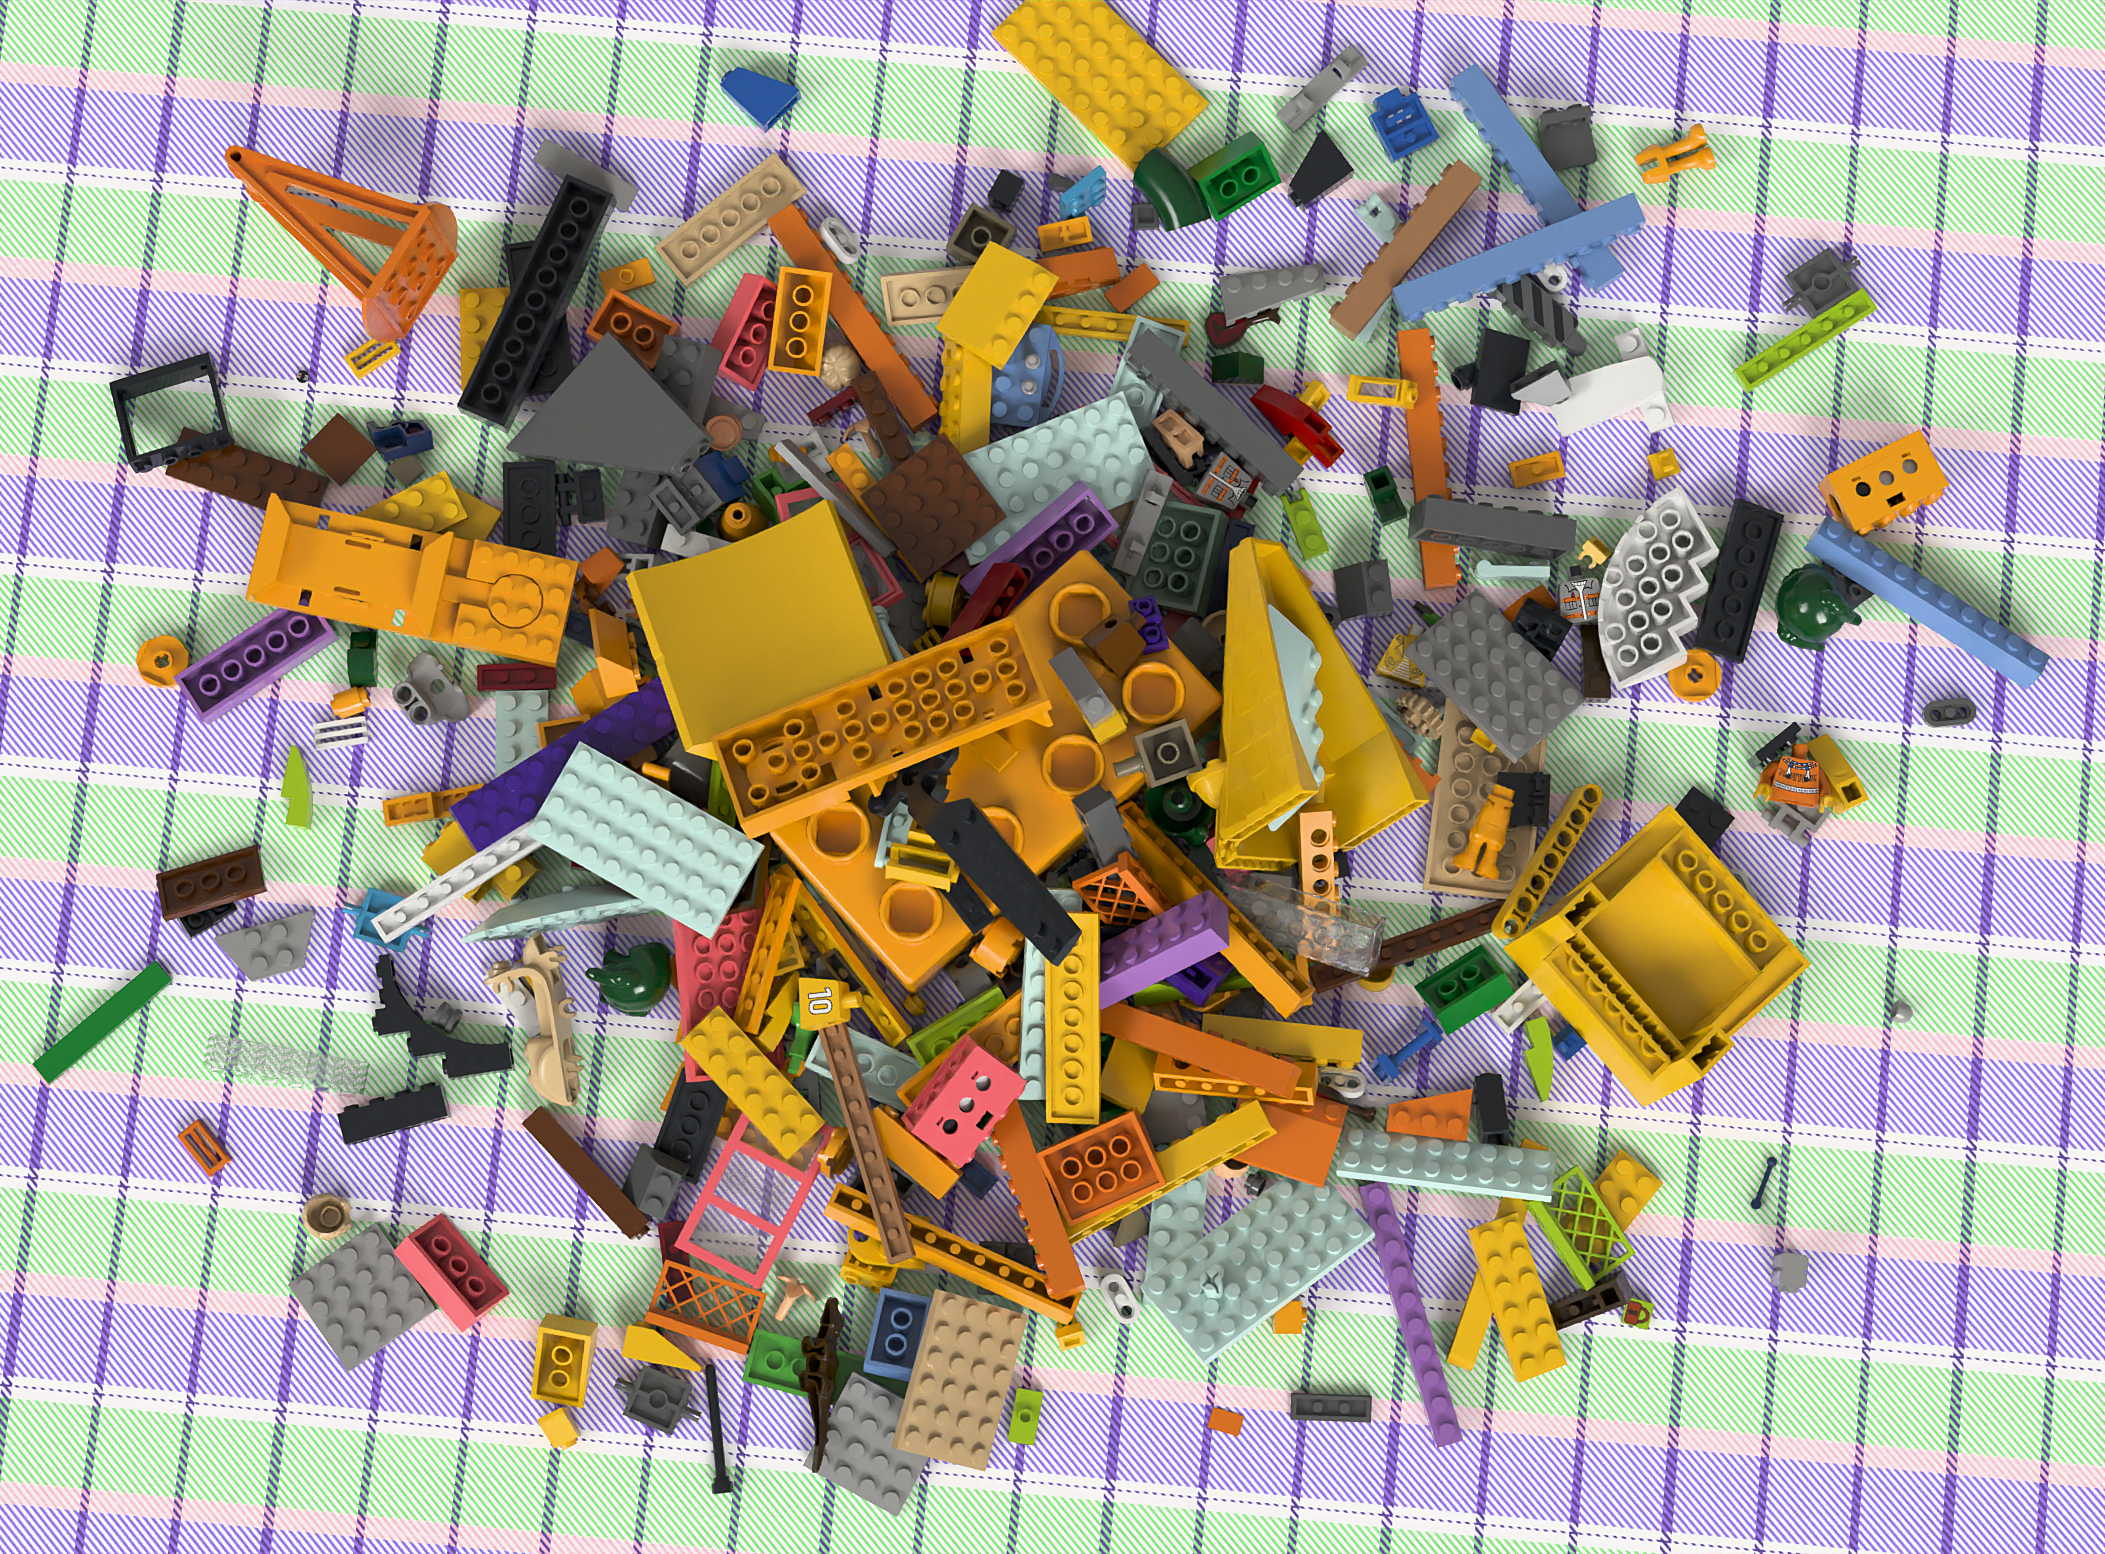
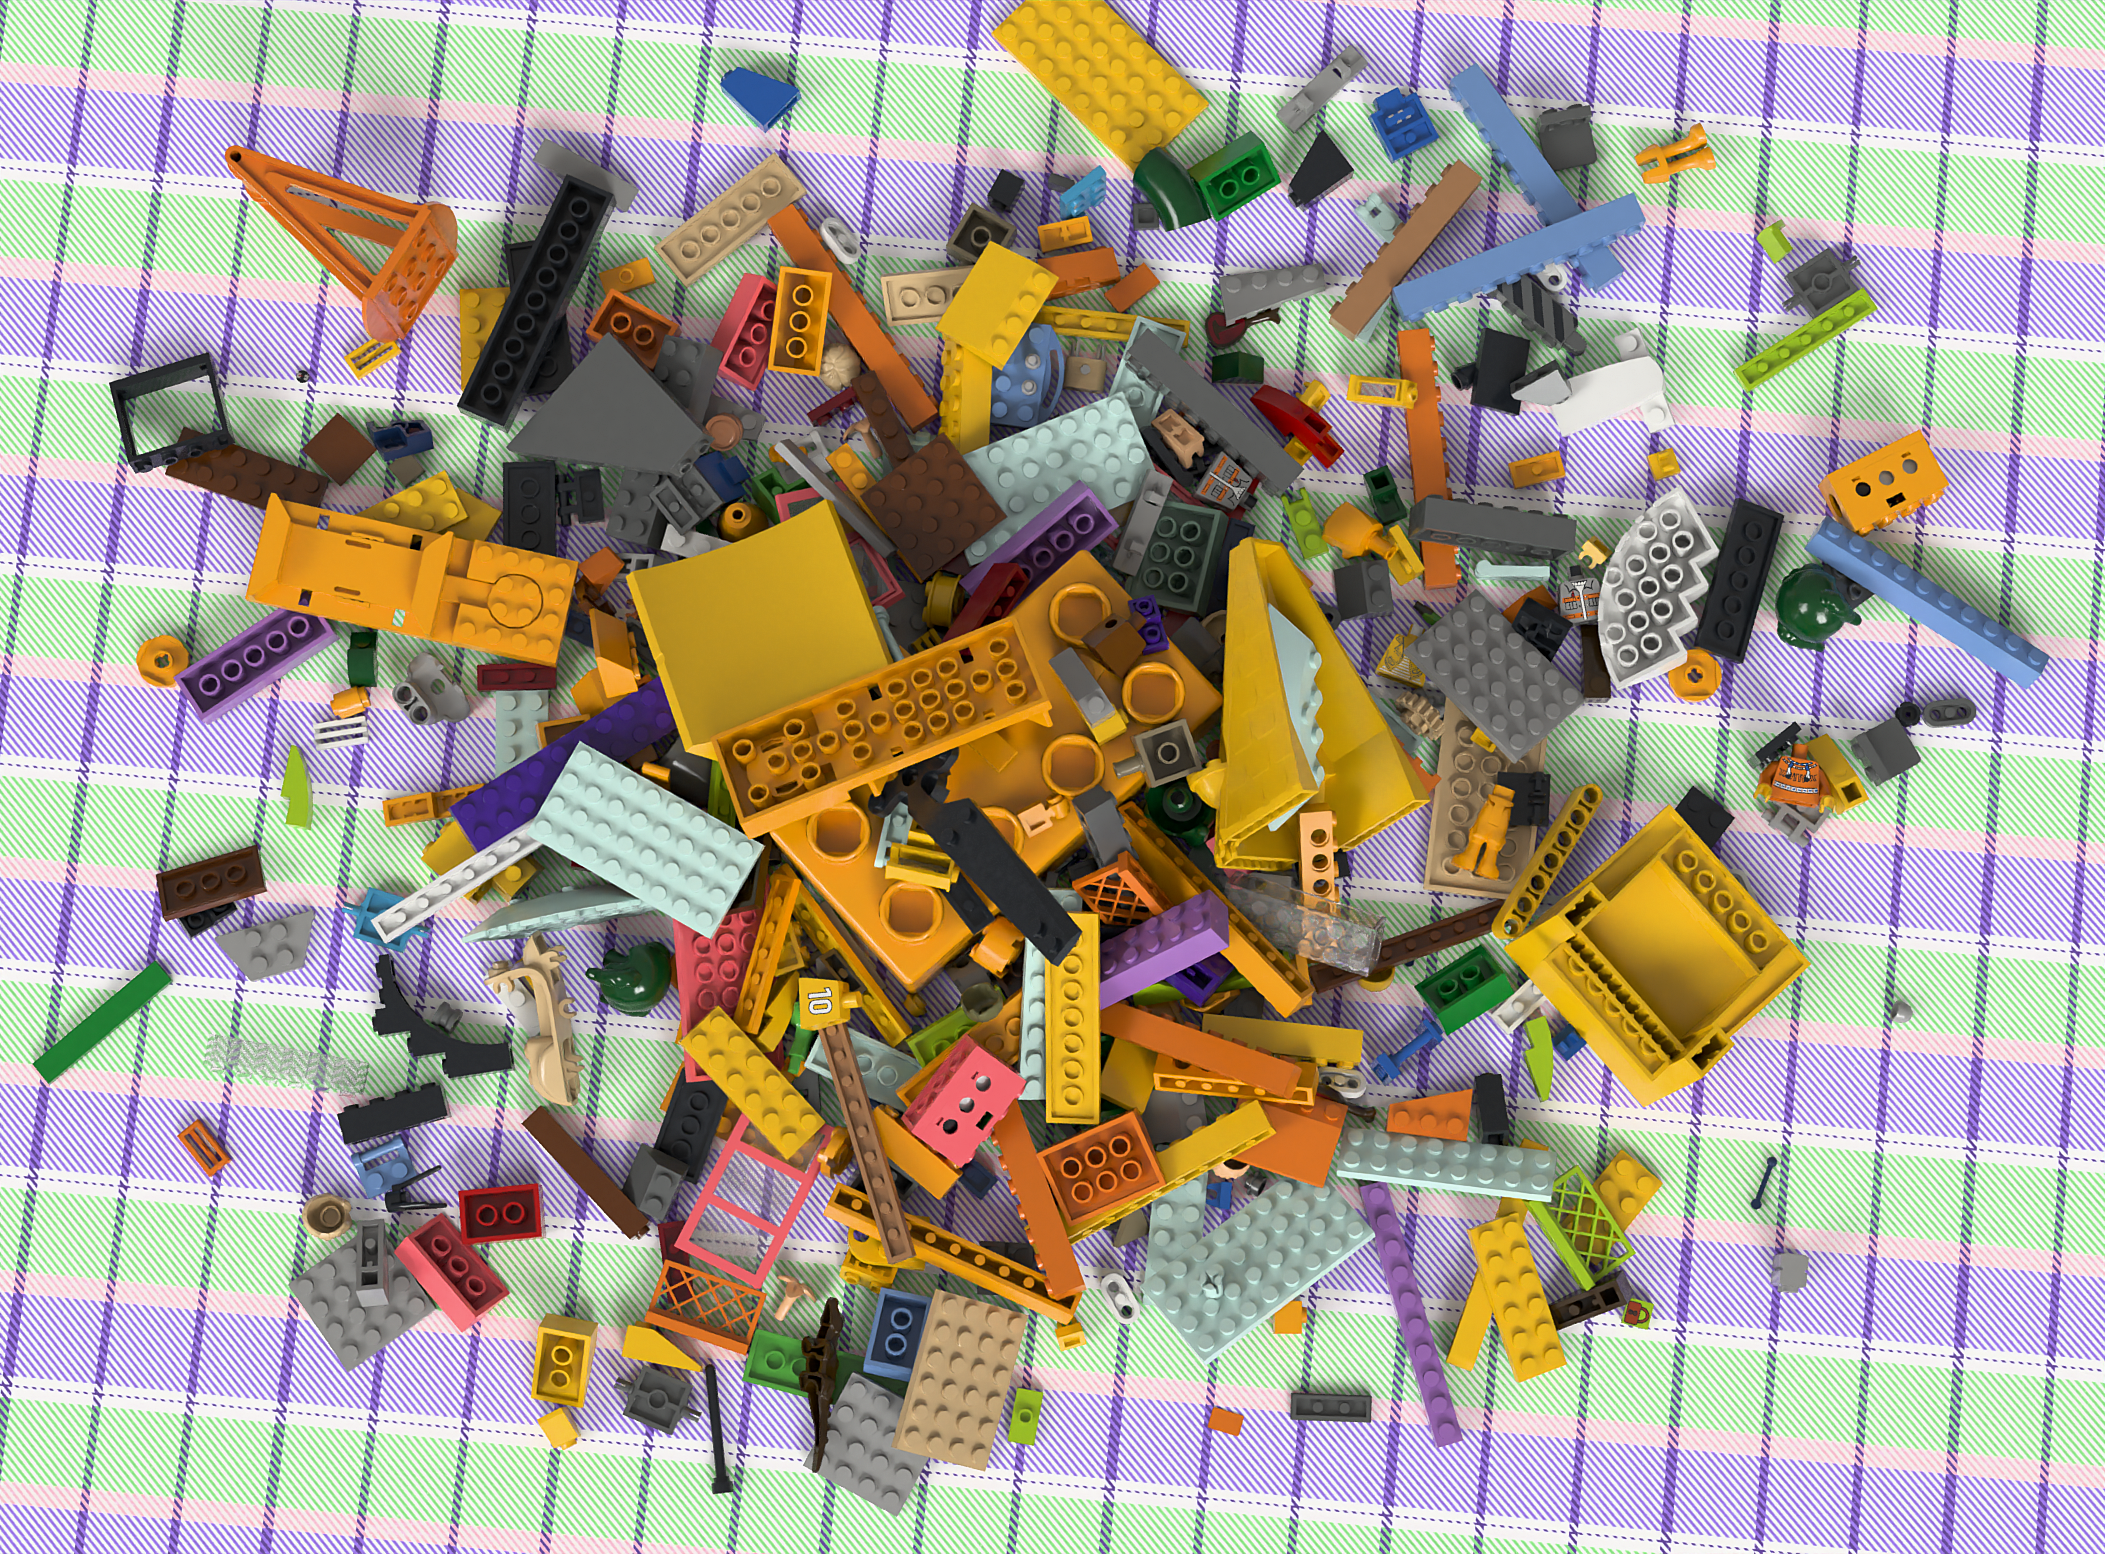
(372, 1263): none -> light grey slope
(381, 1178): none -> medium blue plate
(400, 1200): none -> black plant
(502, 1214): none -> red brick
(981, 1002): none -> olive hair
(1036, 817): none -> light orange plate
(1085, 373): none -> tan piece
(1223, 1195): none -> blue tile
(1356, 533): none -> light orange piece
(1405, 563): none -> yellow bracket
(1774, 241): none -> lime tile
(1885, 751): none -> dark grey bracket
(1913, 709): none -> black plate

